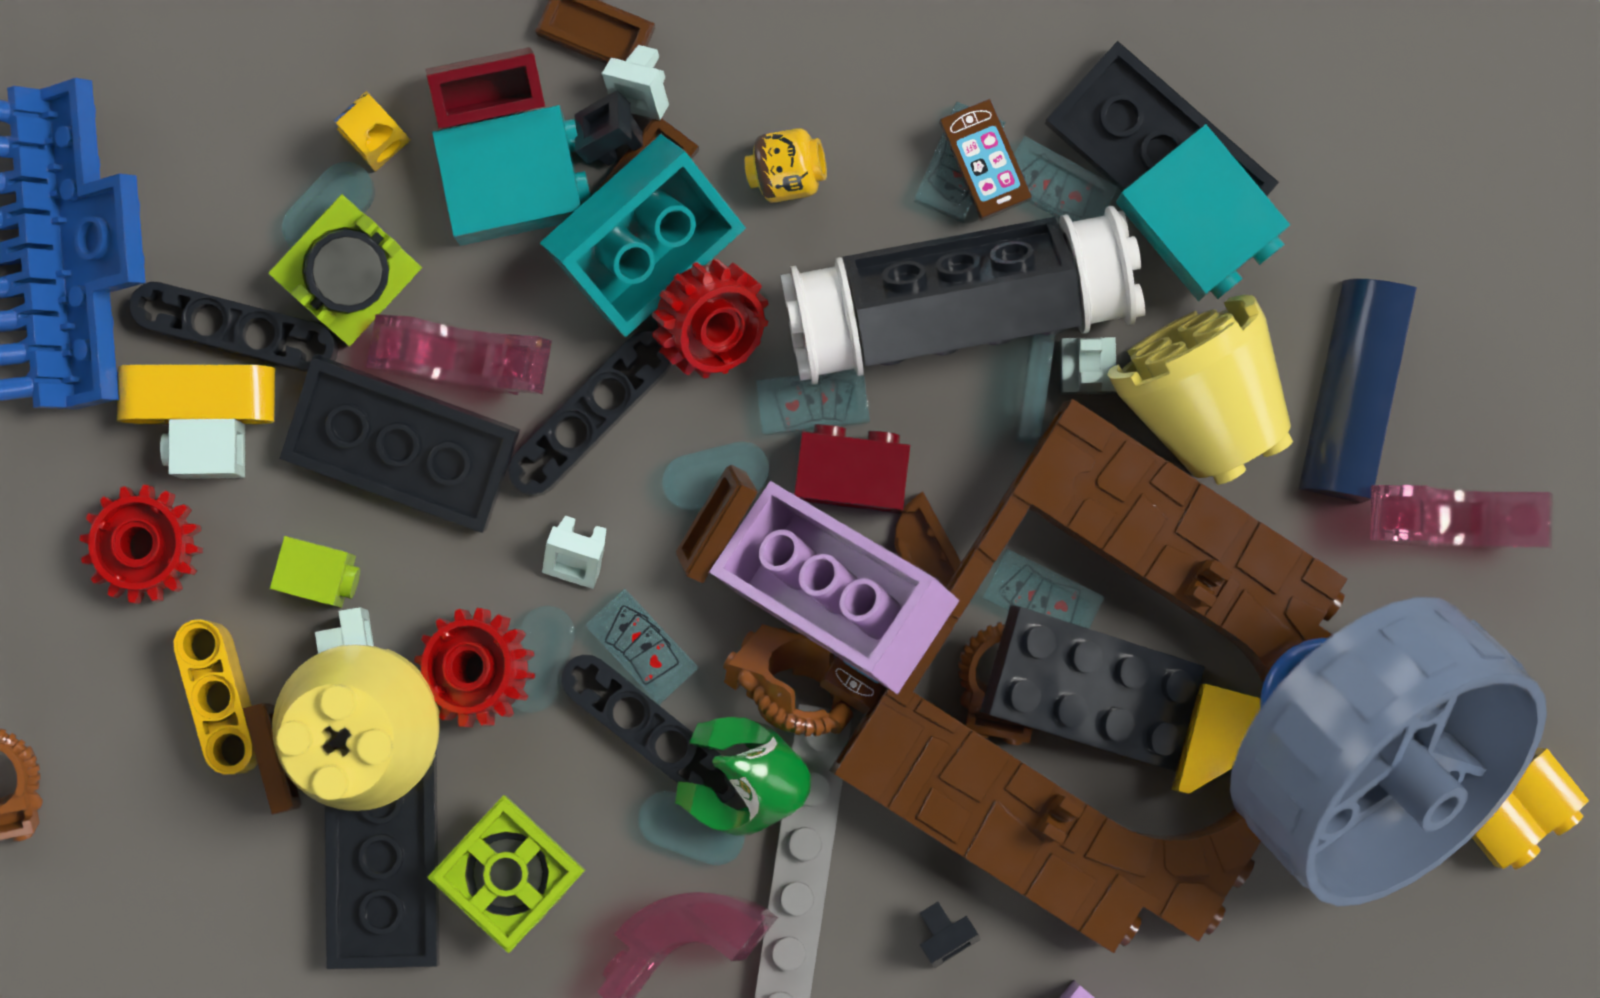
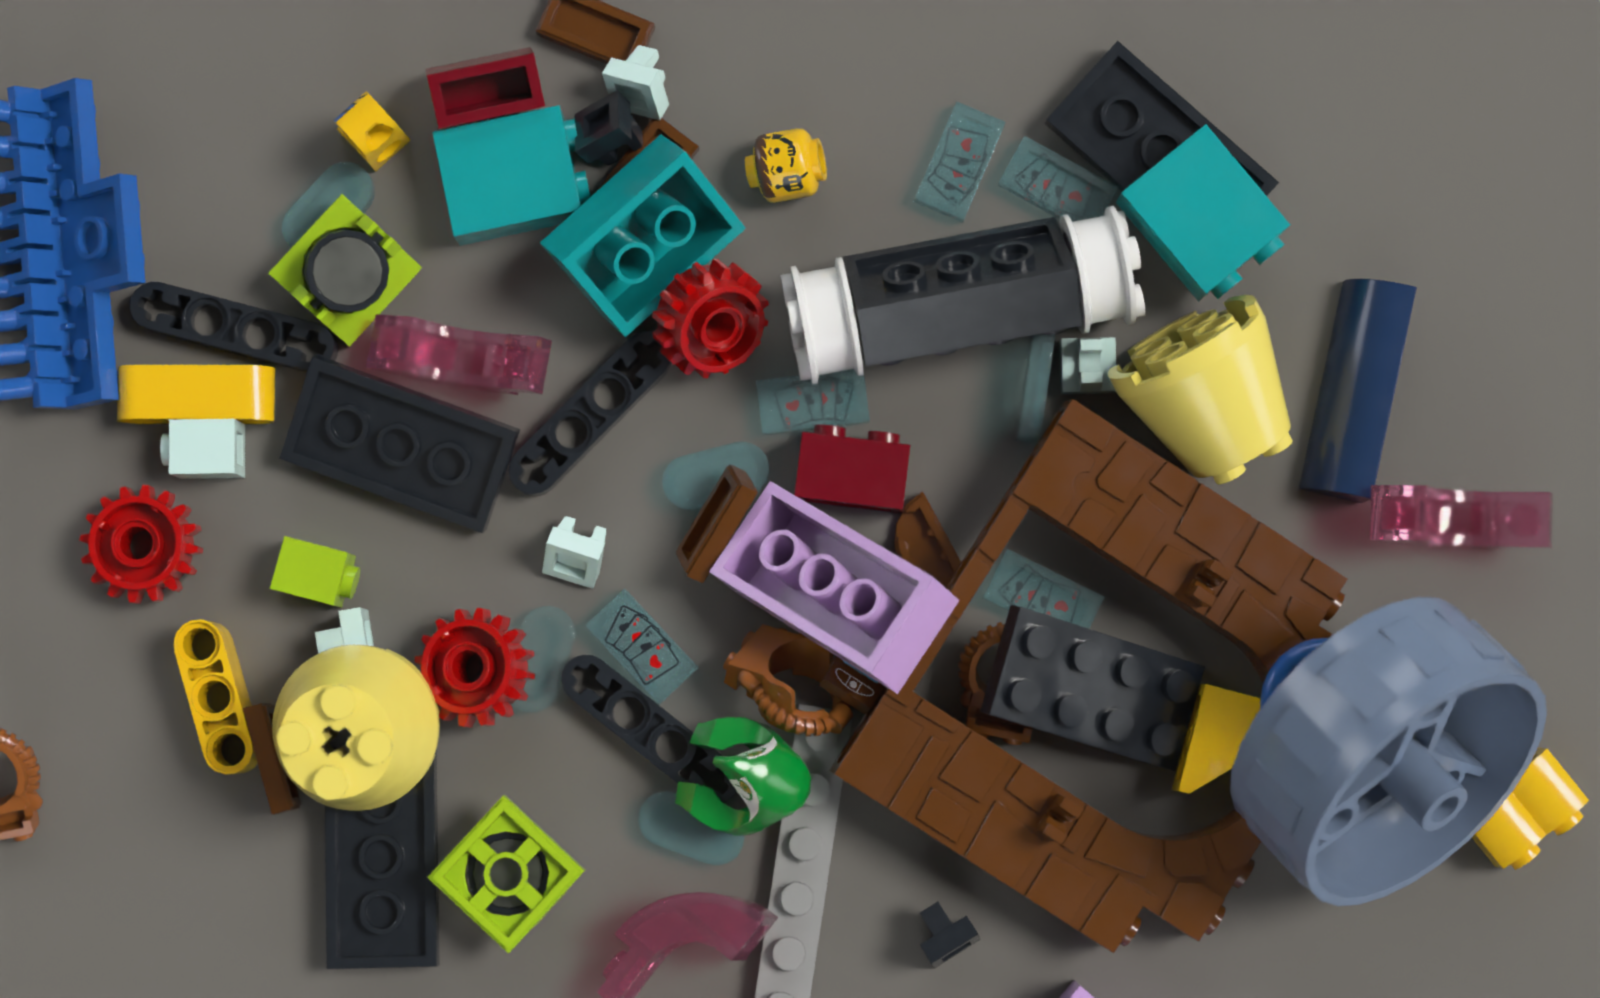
(985, 159): tile -> none

